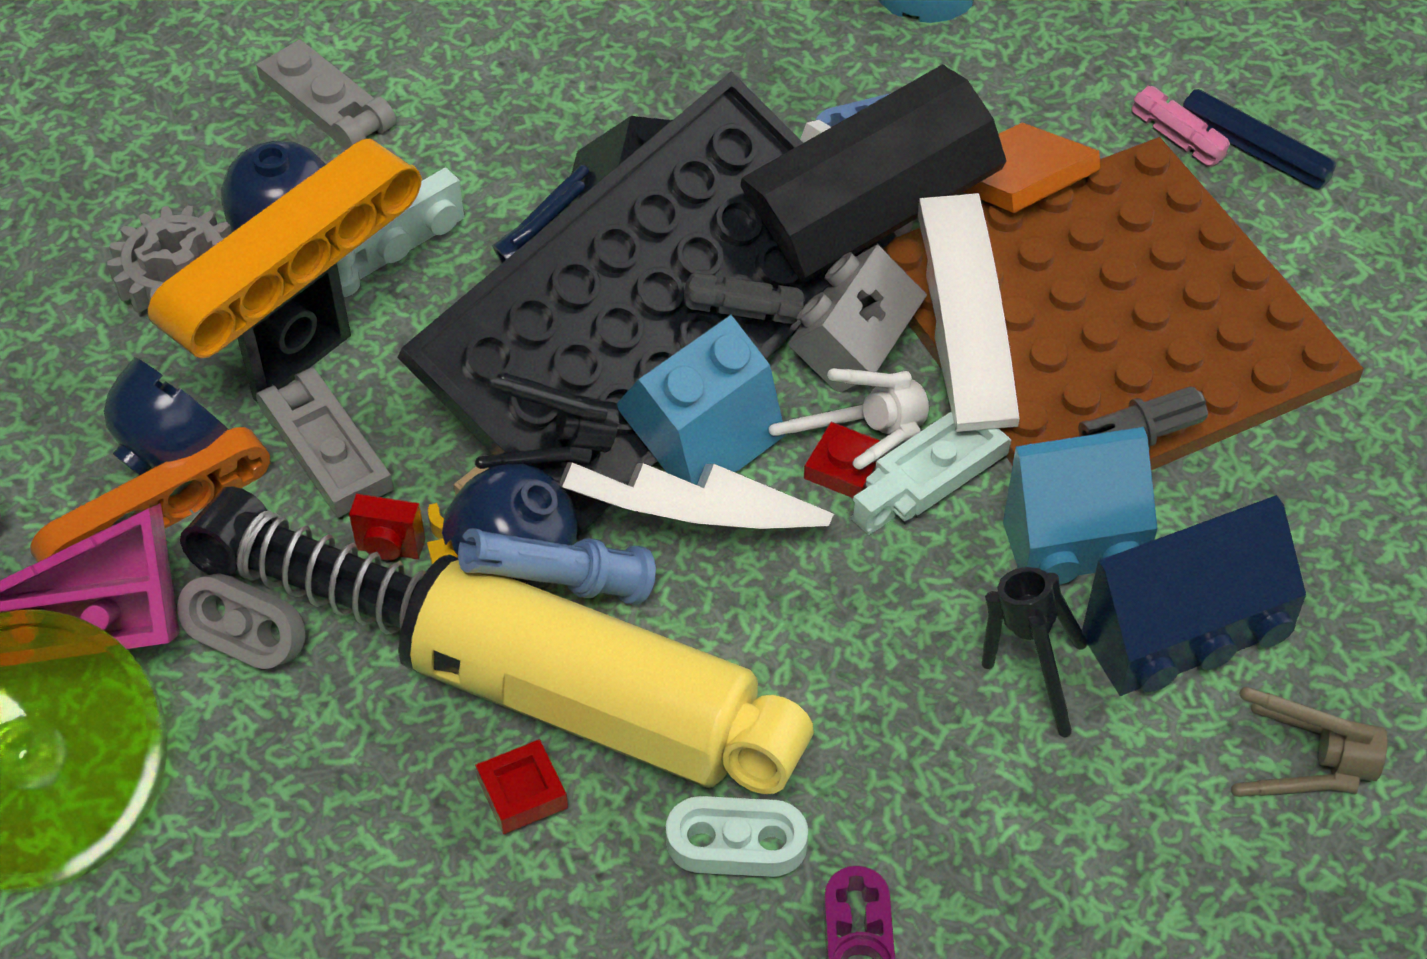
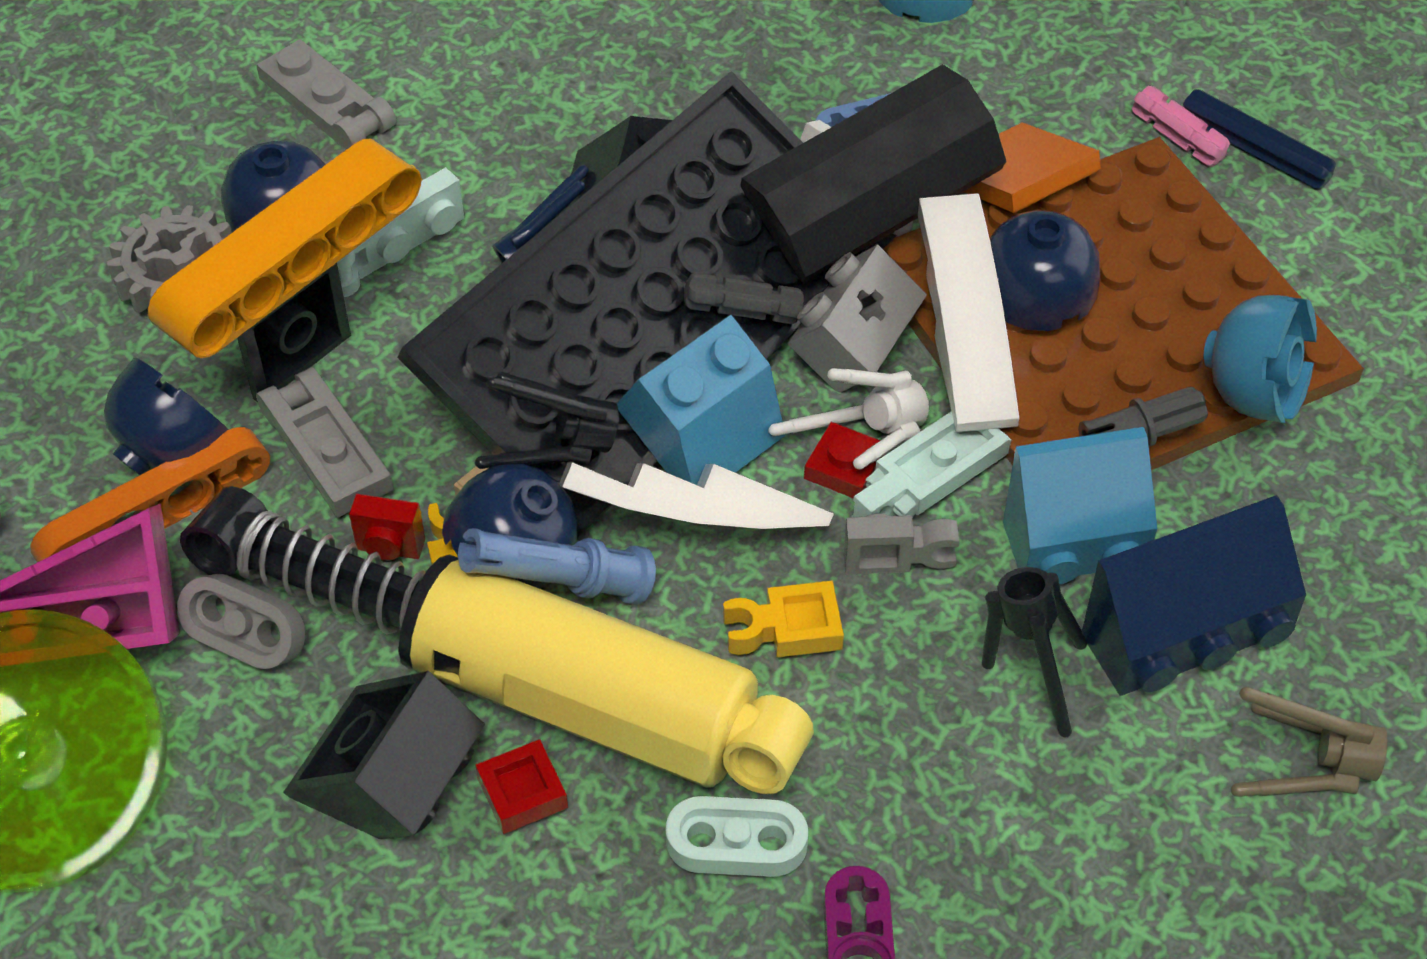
(388, 756): none -> black slope
(796, 618): none -> yellow plate
(892, 544): none -> light grey plate
(1045, 269): none -> dark blue cylinder
(1261, 356): none -> dark azure cylinder

